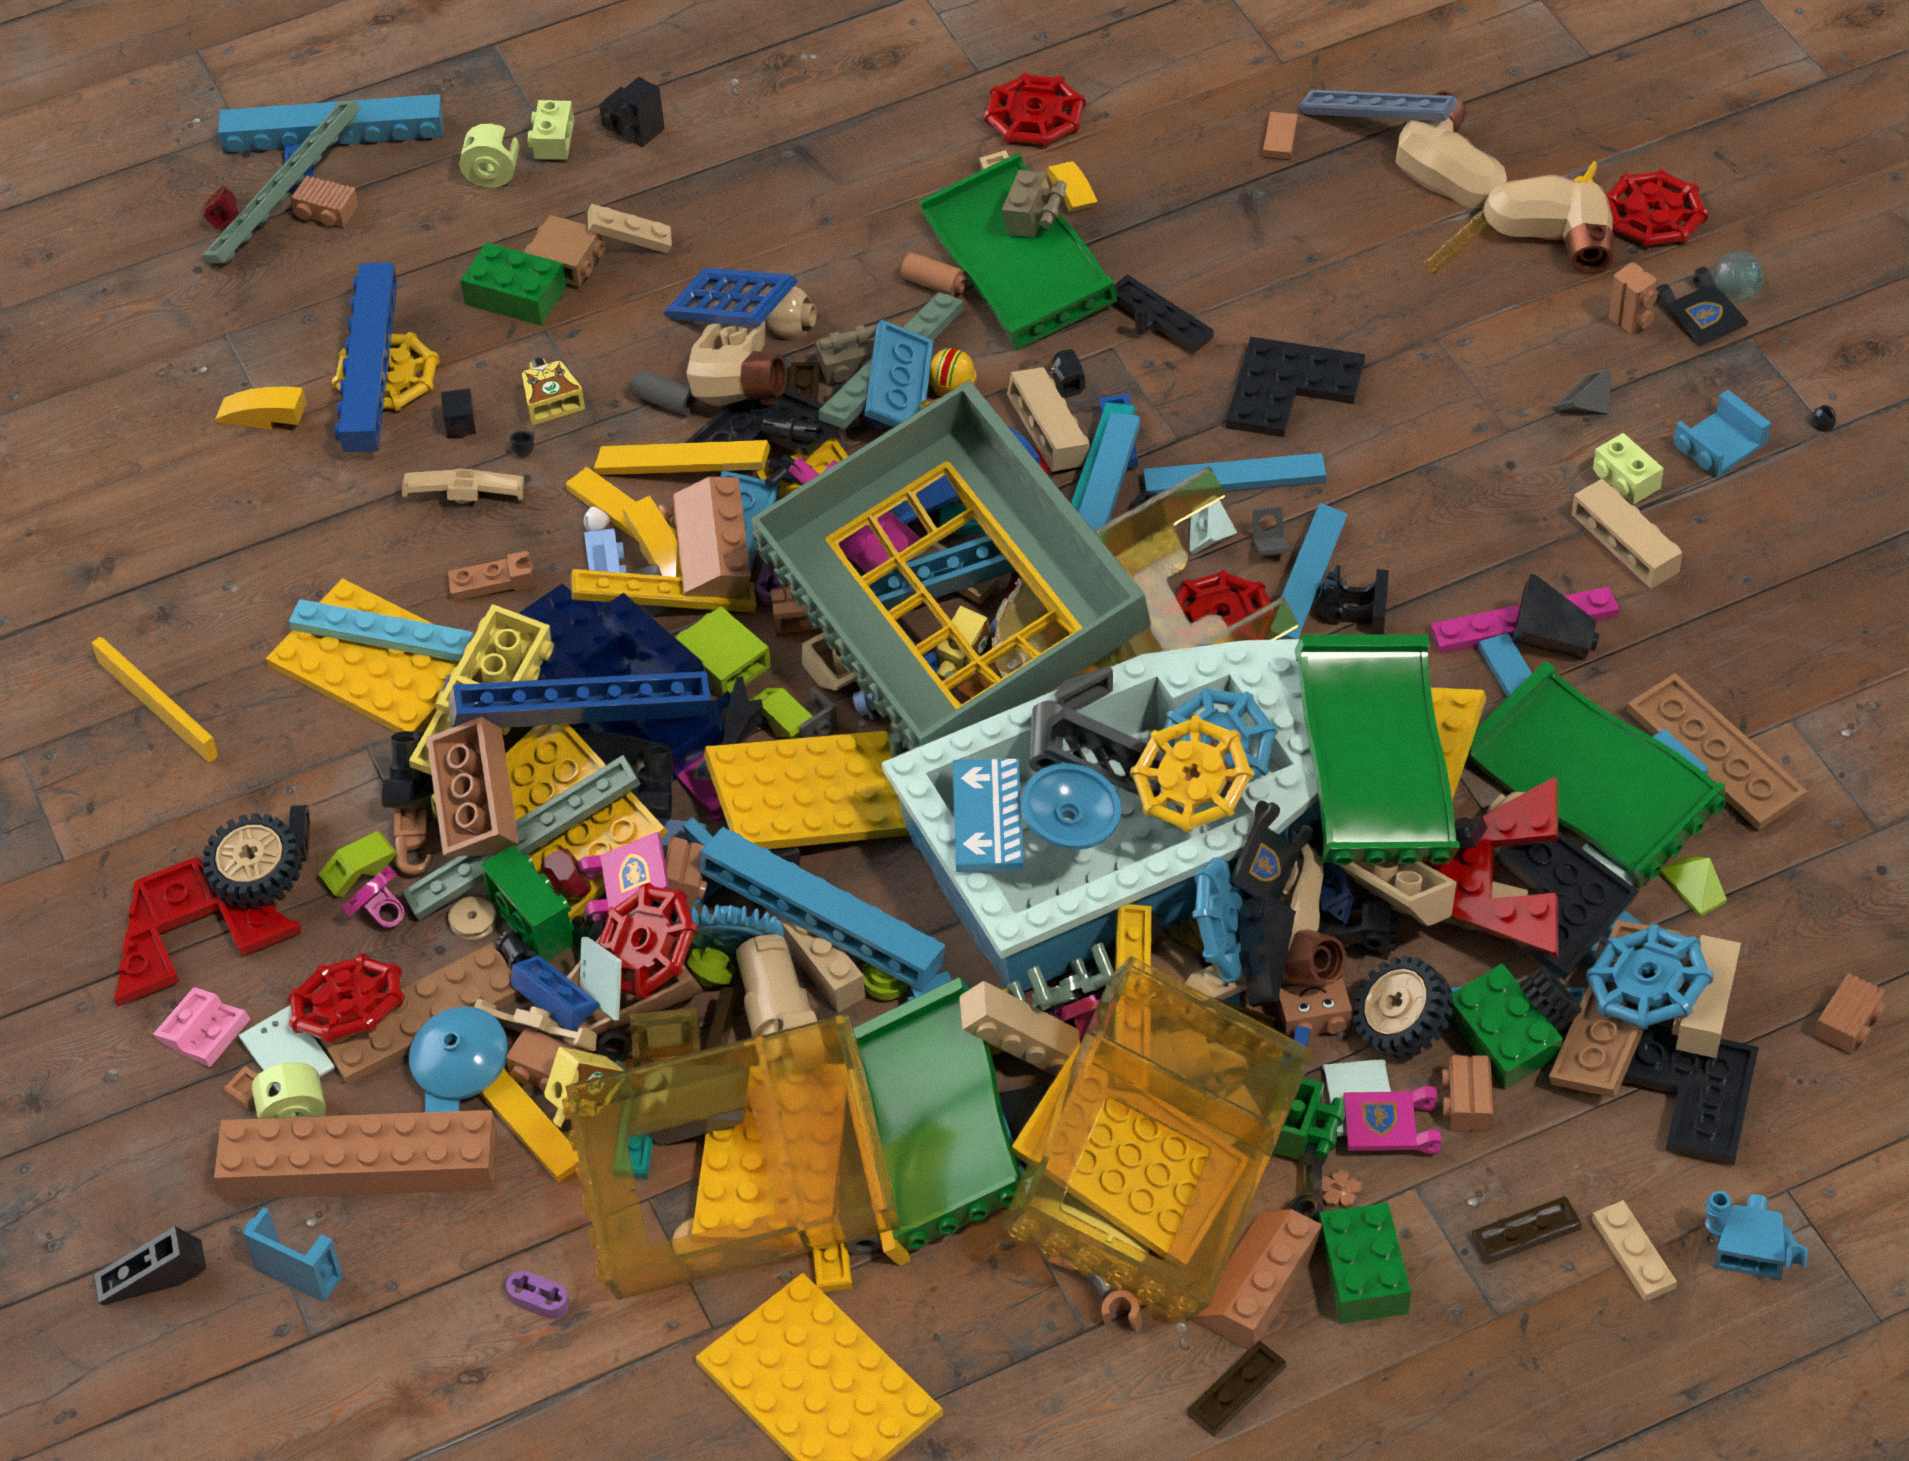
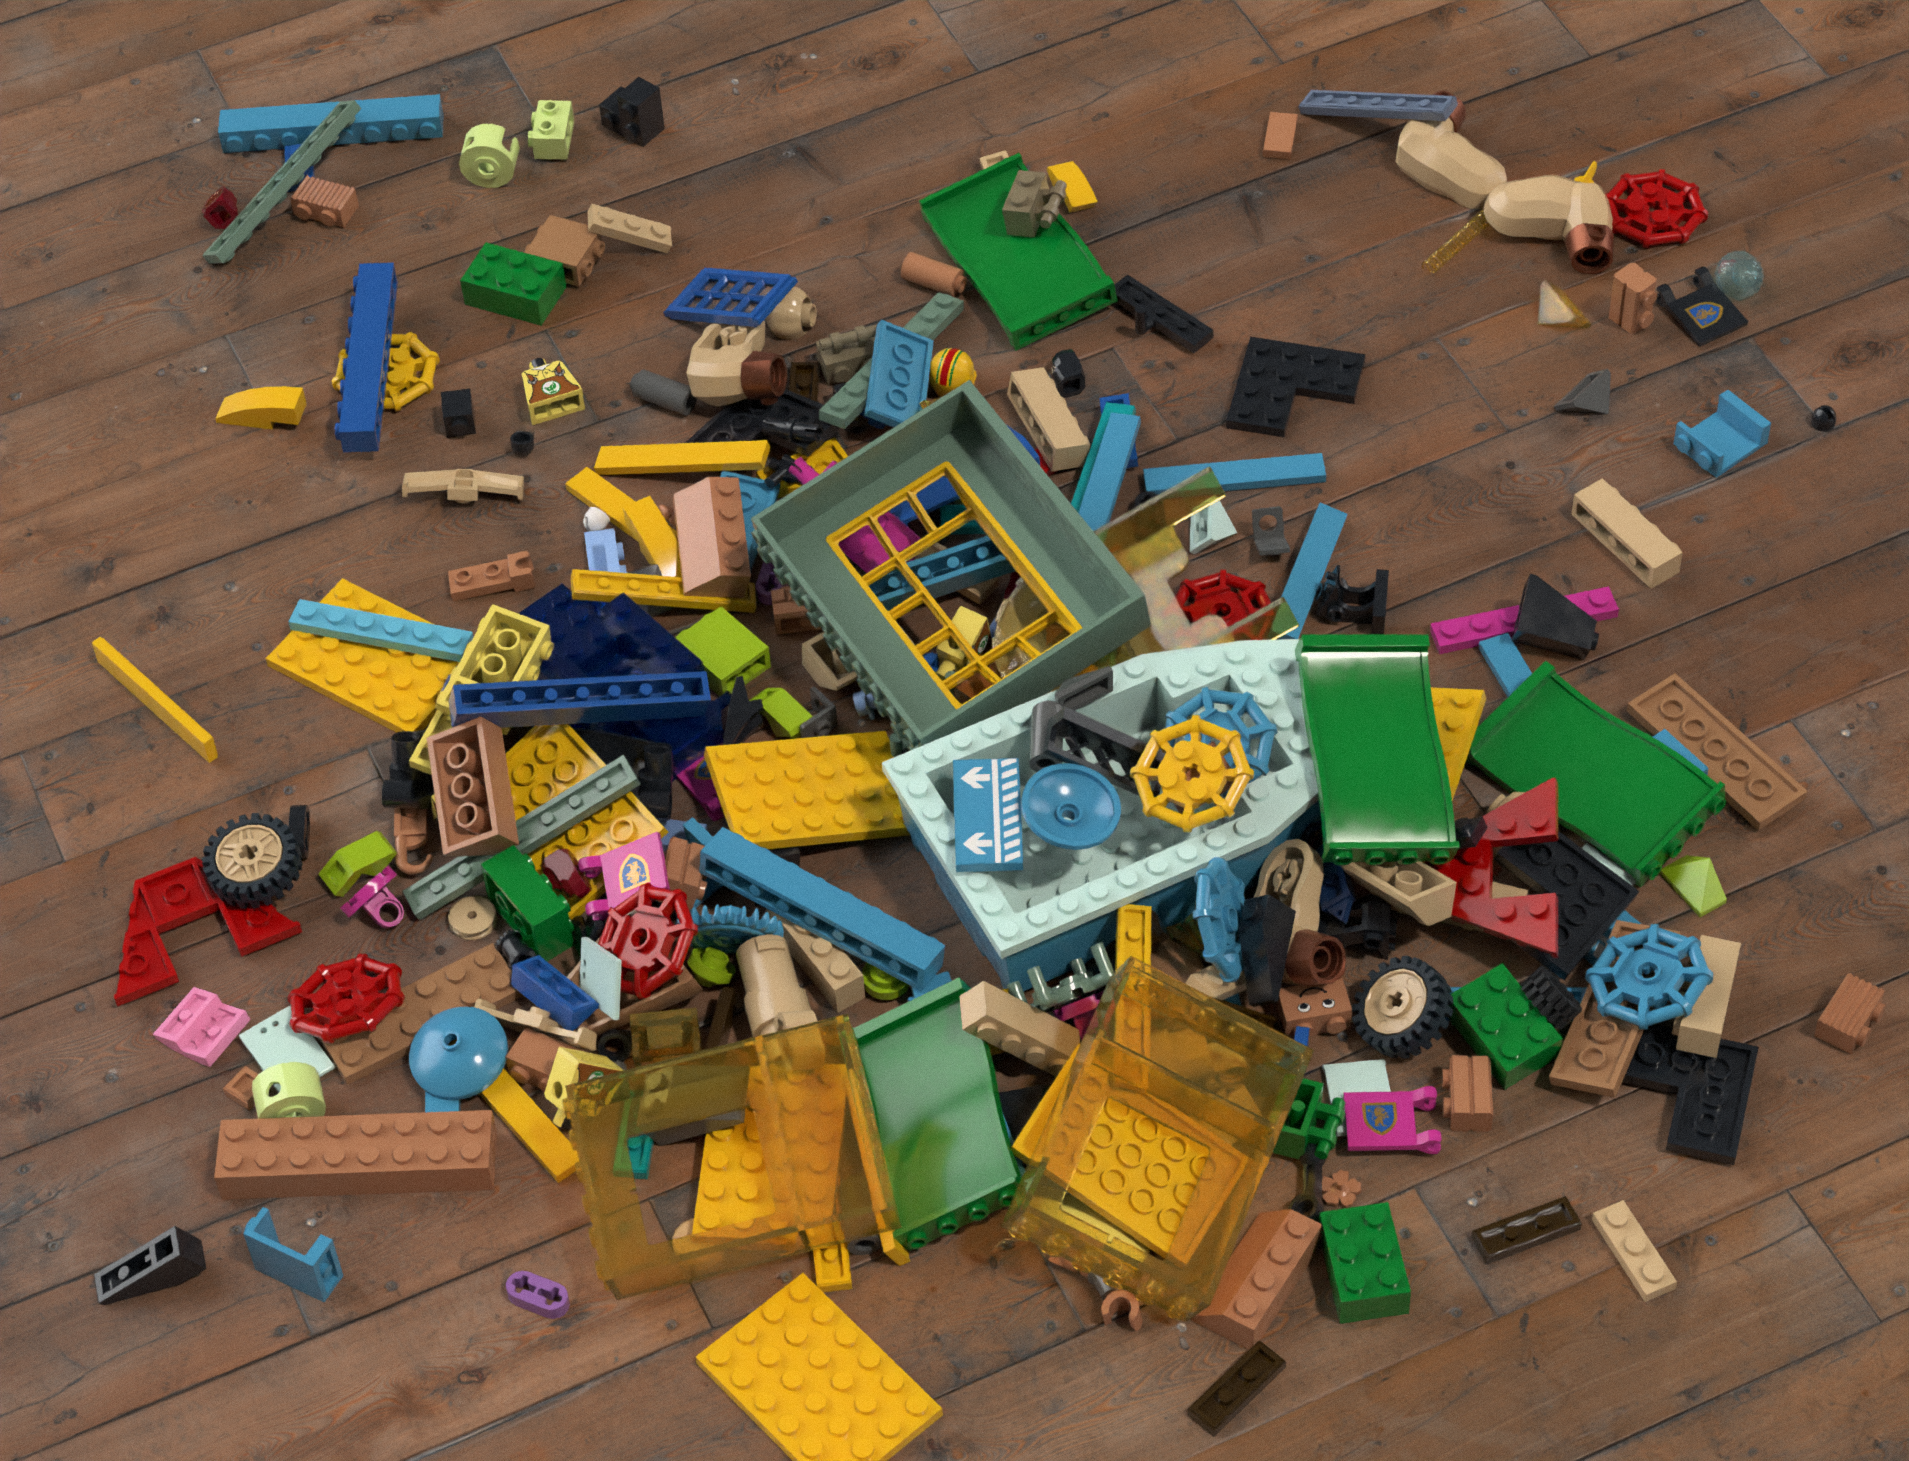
(1035, 92): red plate -> none
(1267, 856): black flag -> none
(1558, 309): none -> clear yellow slope
(1628, 468): yellowish green brick -> none
(1751, 1237): dark azure torso -> none

